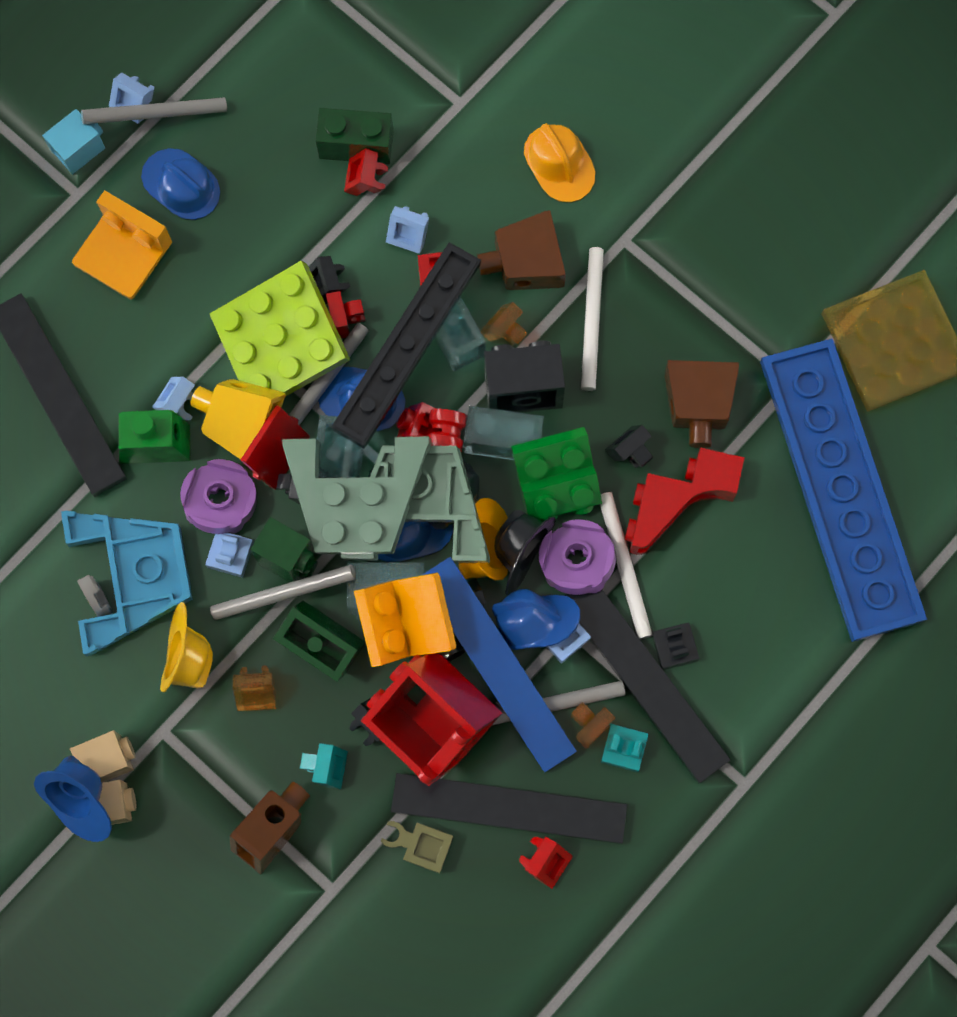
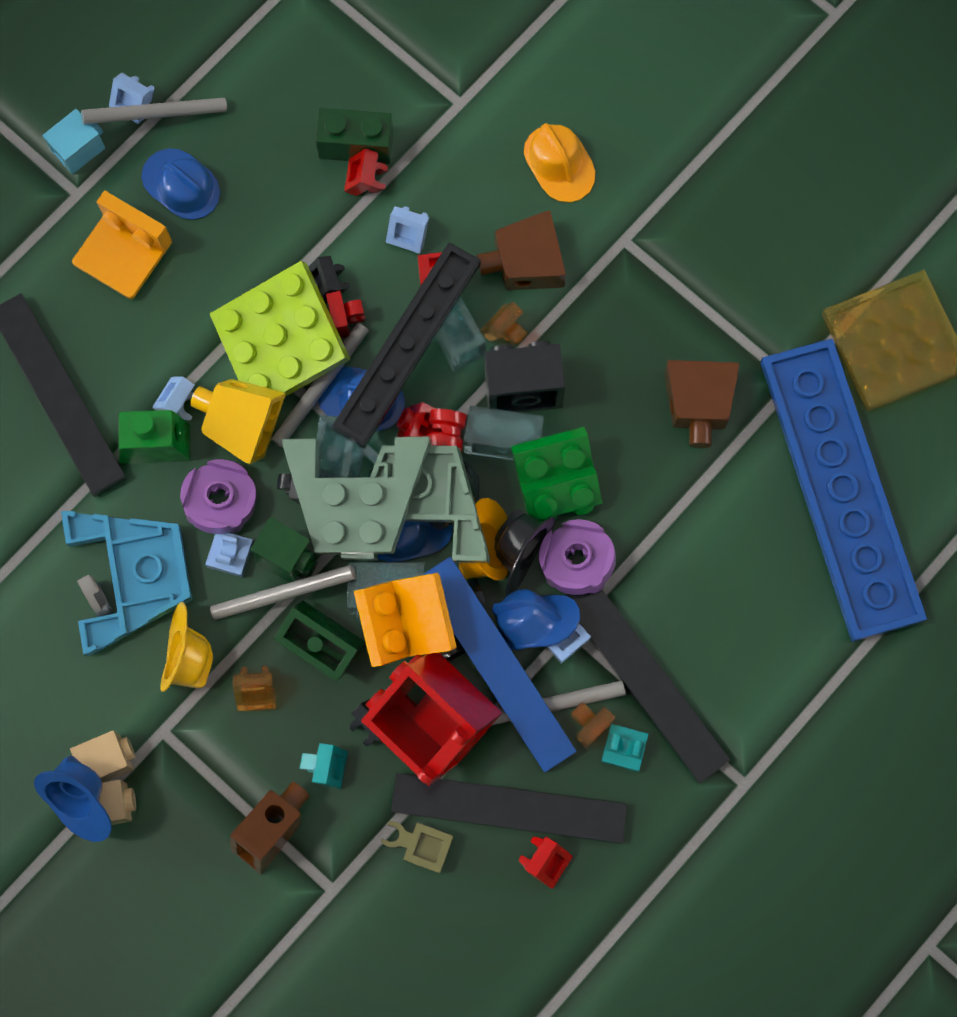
(266, 452): red piece -> none
(592, 319): white bar -> none
(625, 566): white bar -> none
(631, 447): black tile -> none
(664, 499): red arch -> none
(675, 646): black tile -> none

